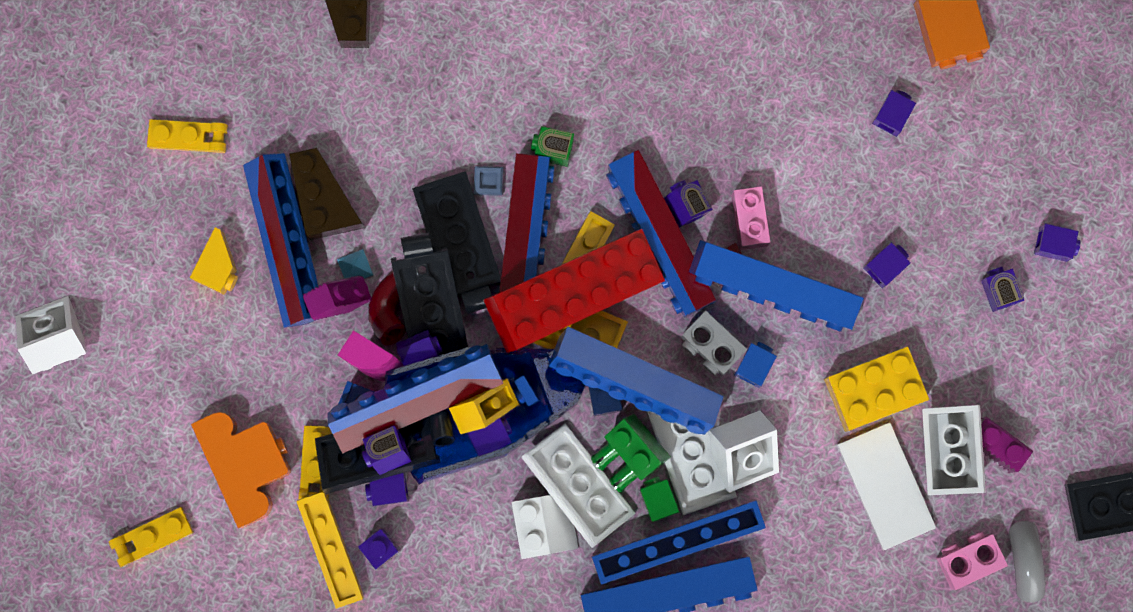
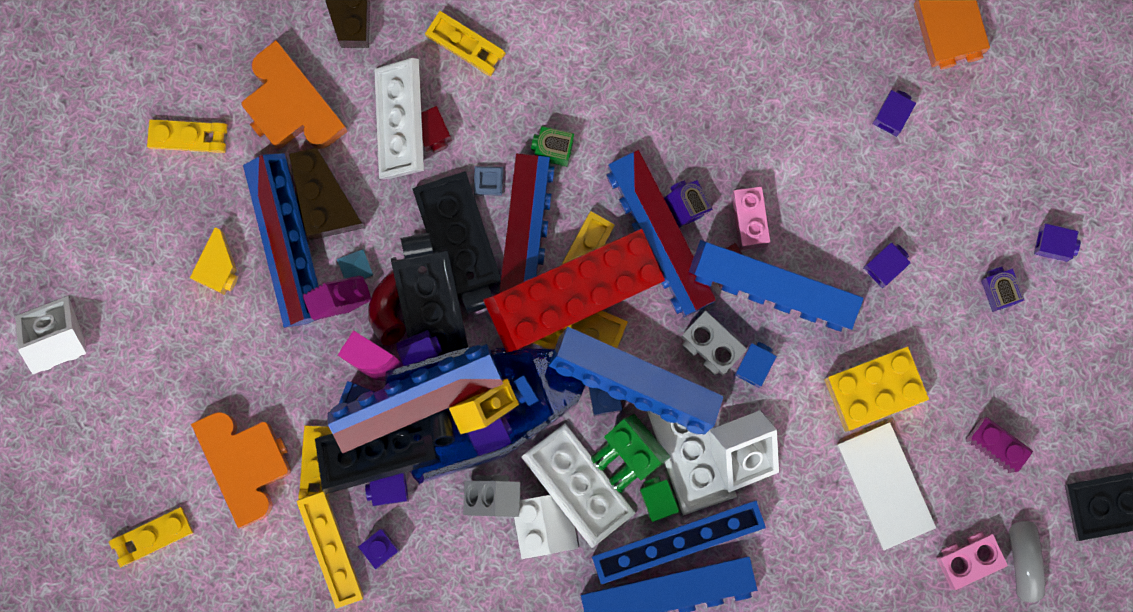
(289, 103): none -> orange brick
(385, 450): dark purple brick -> none
(399, 119): none -> white tile
(434, 131): none -> dark red brick
(464, 43): none -> yellow plate
(491, 496): none -> light grey brick
(954, 450): white slope -> none

